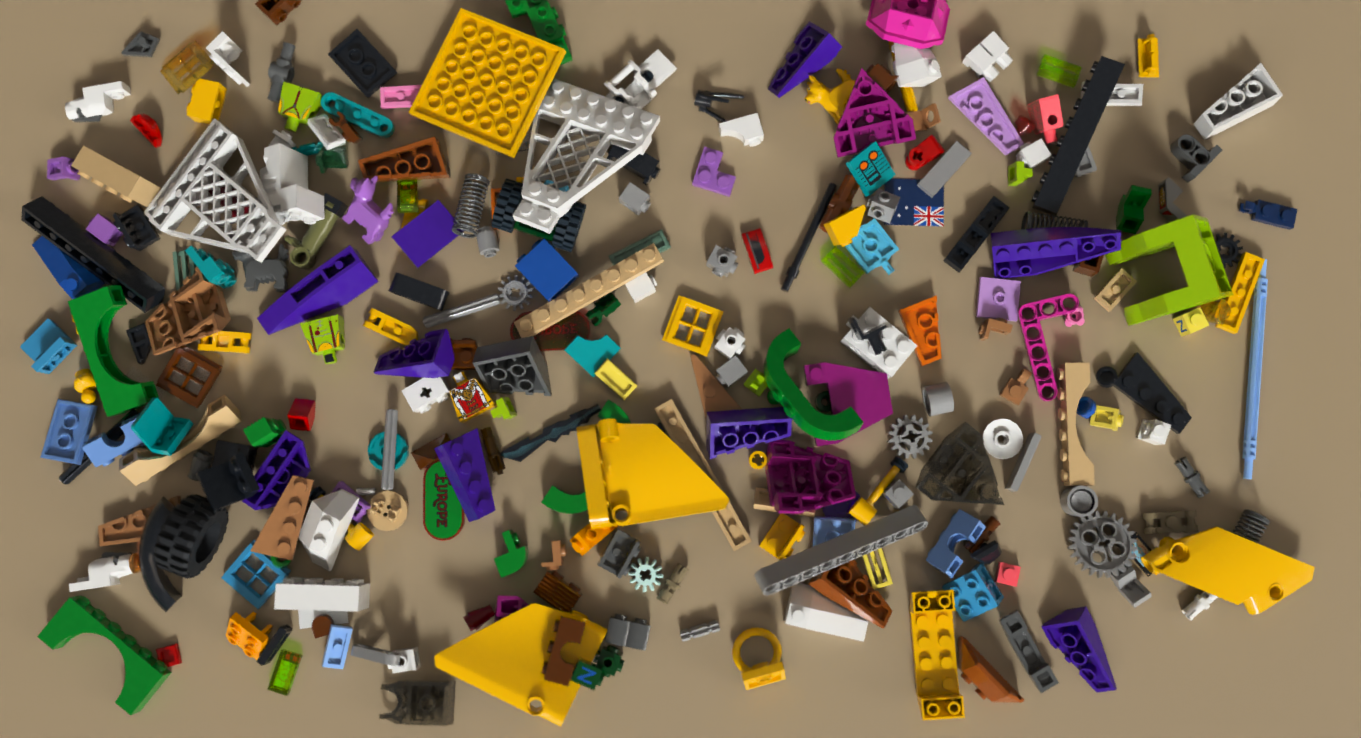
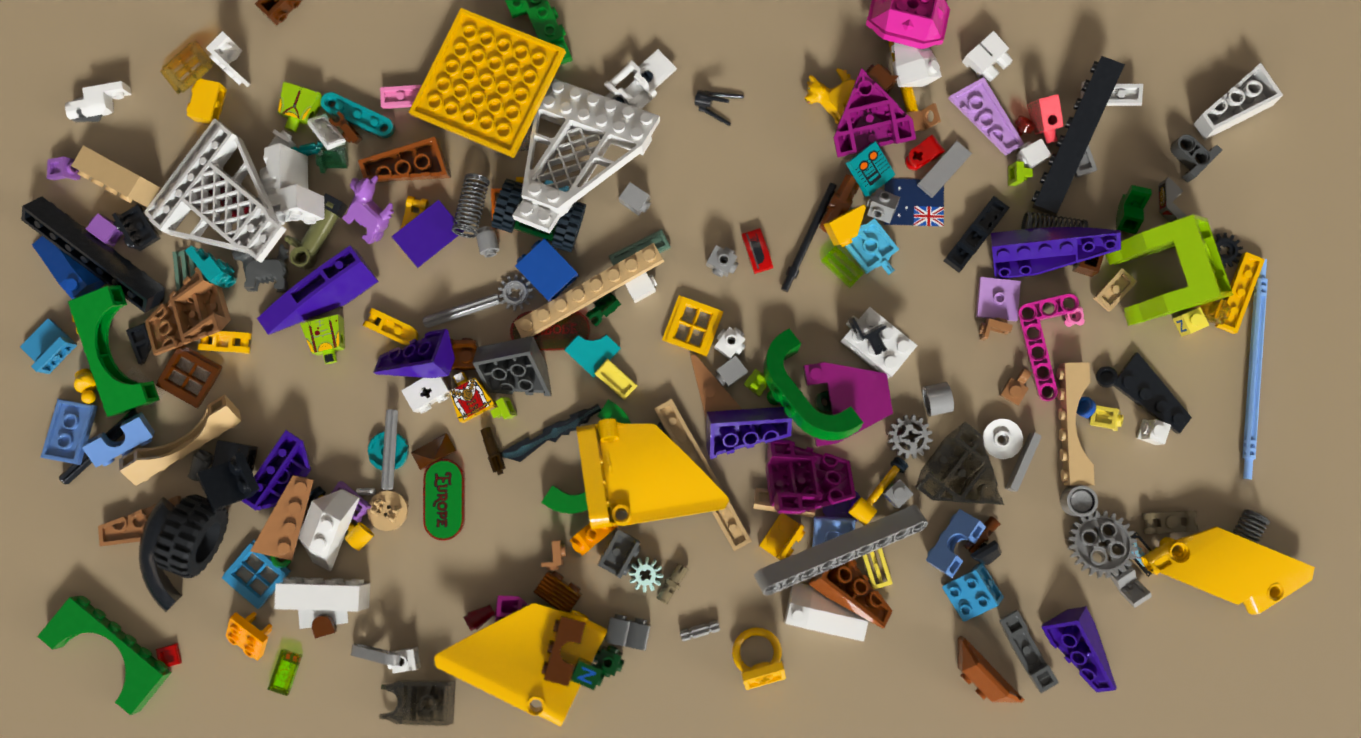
(108, 570): white plate -> none
(142, 46): dark grey piece -> none
(148, 128): red plate -> none
(159, 428): teal bracket -> none
(265, 432): green brick -> none
(274, 645): black tile -> none
(281, 72): dark grey pin -> none
(301, 414): red brick -> none
(337, 646): light blue plate -> none
(362, 63): black plate -> none
(407, 196): clear neon green tile -> none
(419, 291): black beam -> none
(468, 474): dark purple wedge -> none
(515, 559): green brick -> none
(642, 165): black brick -> none
(709, 177): medium lavender plate -> none
(745, 128): white arch -> none
(754, 465): yellow bush -> none
(811, 53): dark purple wedge -> none
(922, 328): orange wing -> none
(935, 655): yellow slope -> none
(1007, 574): coral plate -> none
(1057, 78): clear neon green tile -> none
(1148, 57): yellow hinge -> none
(1192, 477): dark grey pin -> none
(1200, 603): white pin -> none
(1270, 213): dark blue plate -> none

